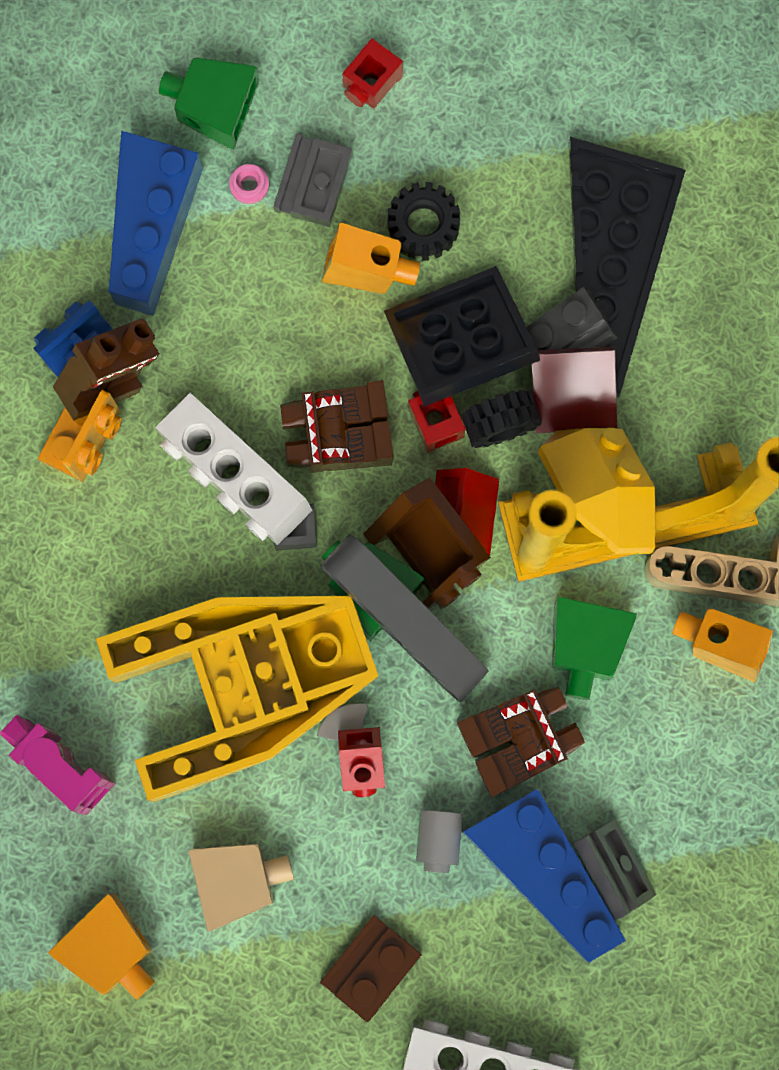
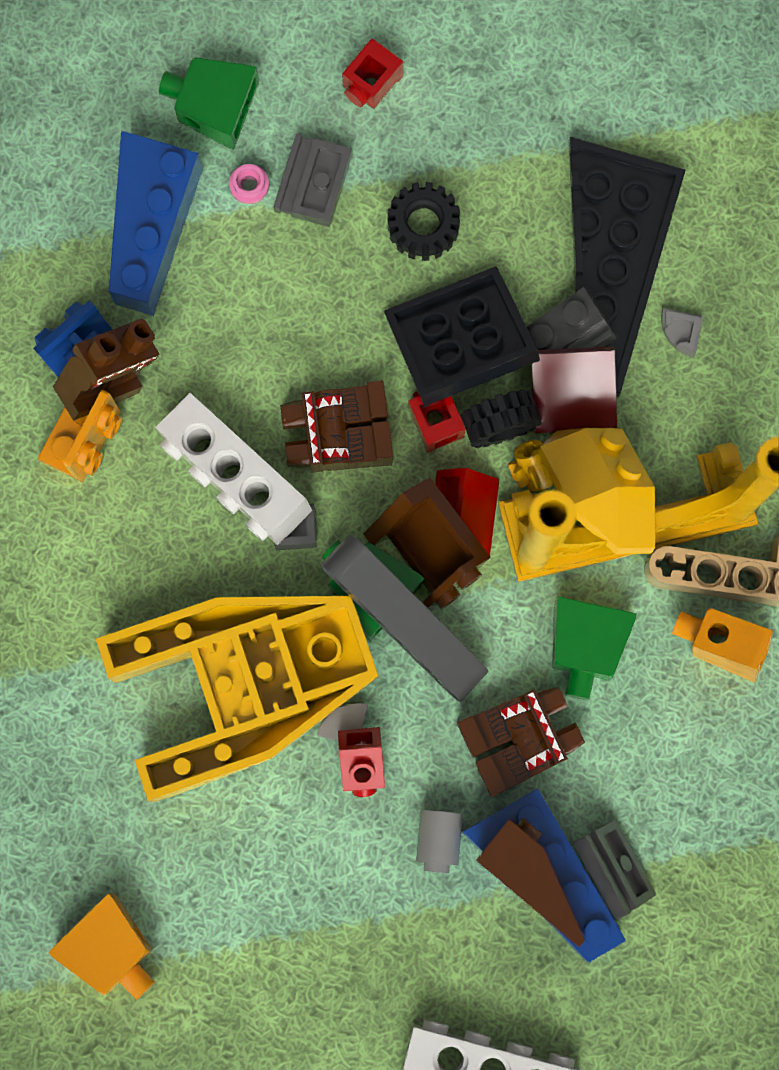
(55, 765): dark pink hips -> none
(236, 881): tan torso -> none
(366, 261): light orange torso -> none
(370, 968): reddish brown plate -> none
(527, 870): none -> reddish brown slope
(529, 468): none -> yellow gear
(682, 330): none -> light grey tile

